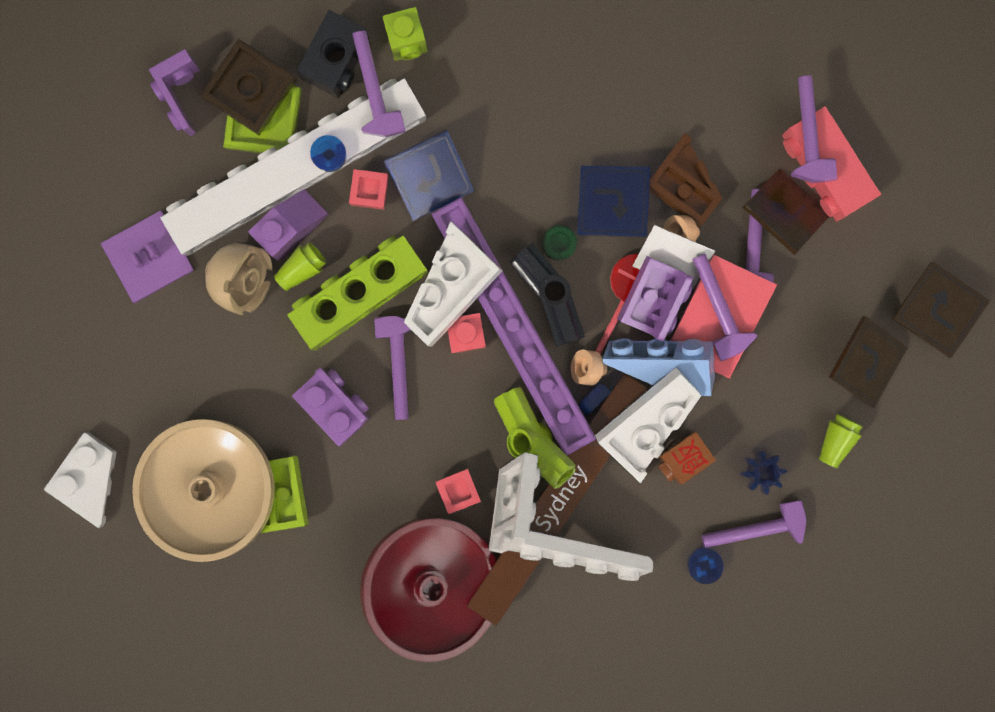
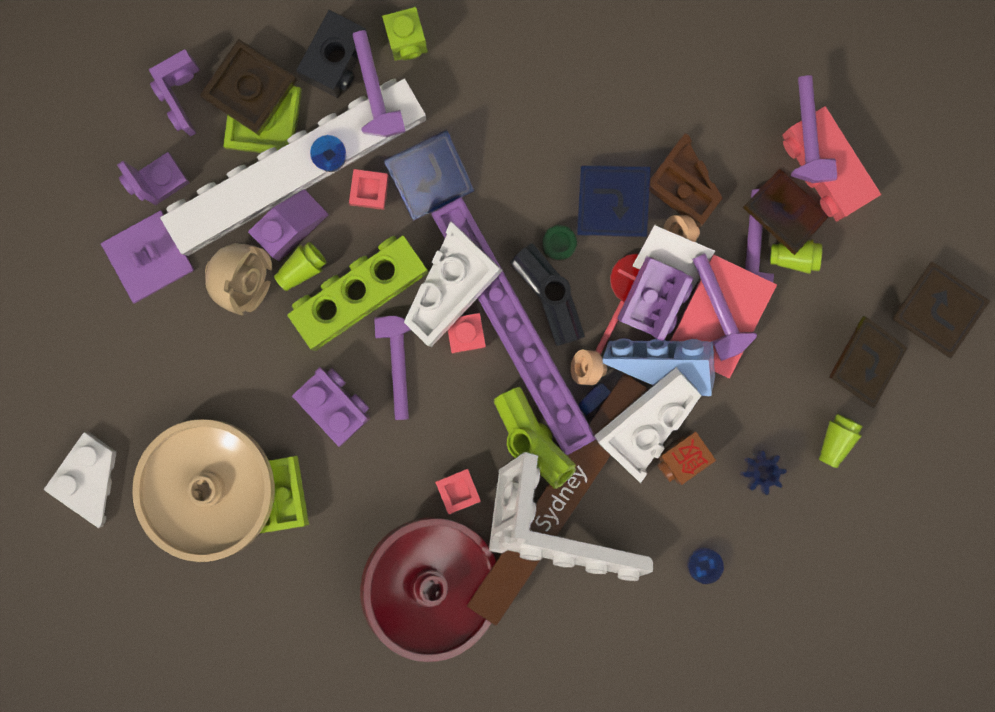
(155, 180): none -> medium lavender bracket
(792, 520): medium lavender piece -> none
(805, 260): none -> lime cone

